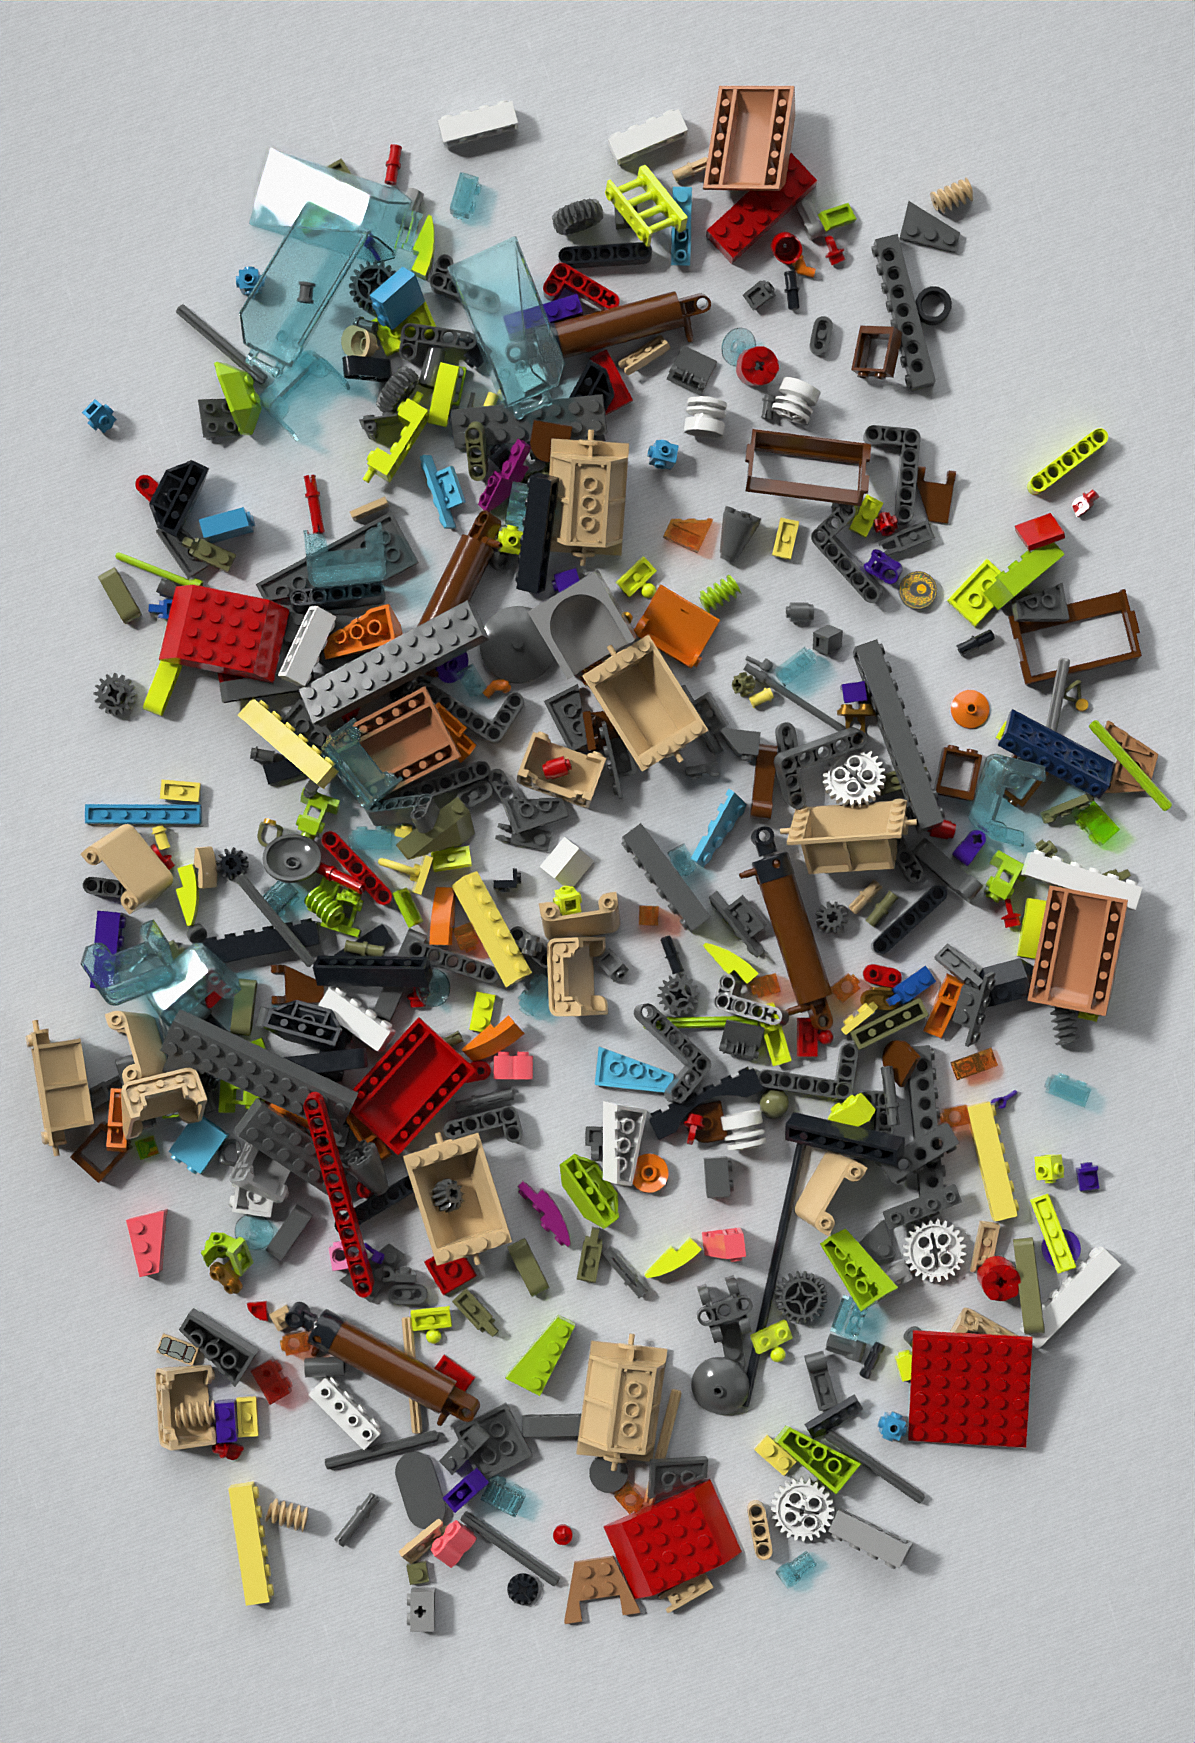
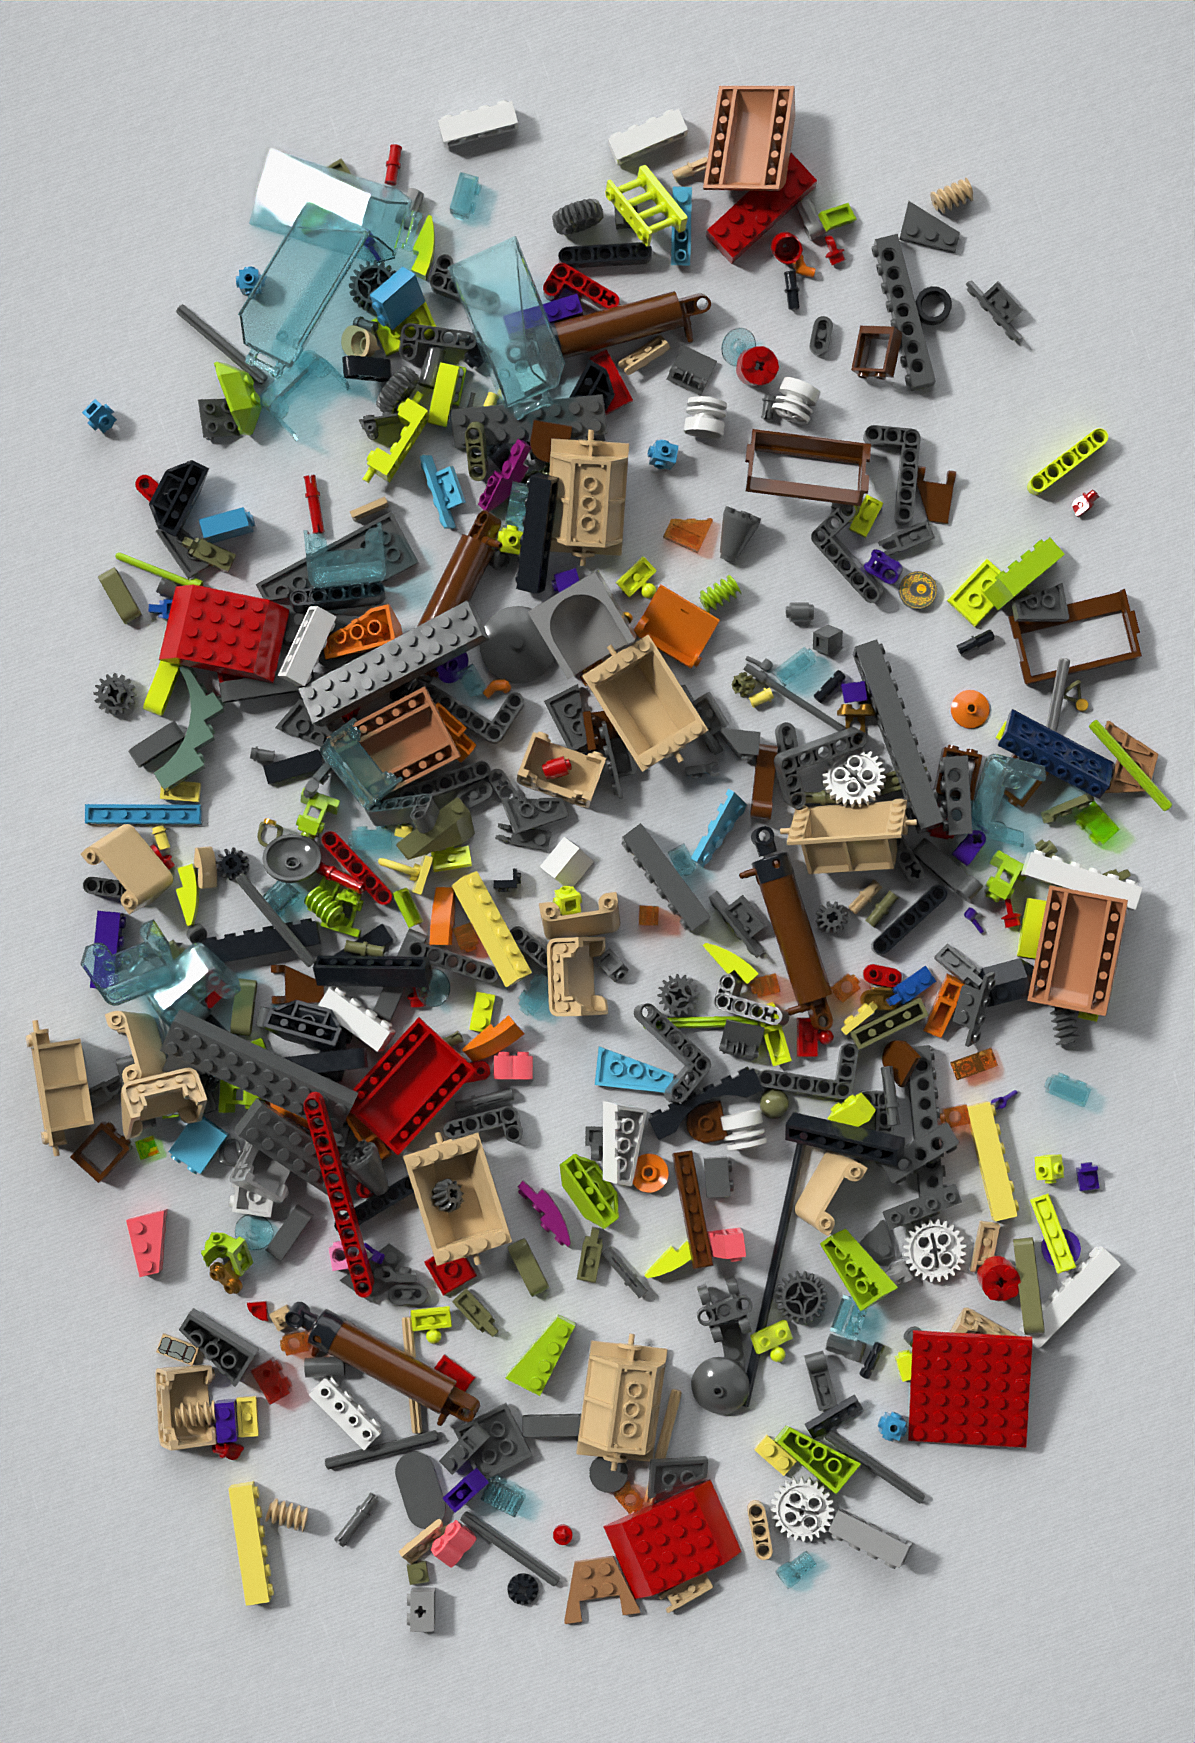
(115, 1136): orange slope -> none
(156, 744): none -> dark grey beam
(203, 709): none -> sand green arch
(288, 743): light yellow brick -> none
(306, 292): dark grey bush -> none
(530, 945): dark grey gear -> none
(671, 954): black axle -> none
(692, 1209): none -> reddish brown tile
(694, 1123): red piece -> none
(759, 294): dark grey bracket -> none
(785, 538): light yellow plate -> none
(819, 797): none -> olive pin
(829, 686): none -> black axle
(885, 523): red gear -> none
(962, 785): none -> dark grey brick
(970, 914): none -> dark purple hand
(1000, 304): none -> dark grey bracket
(1039, 532): red tile -> none

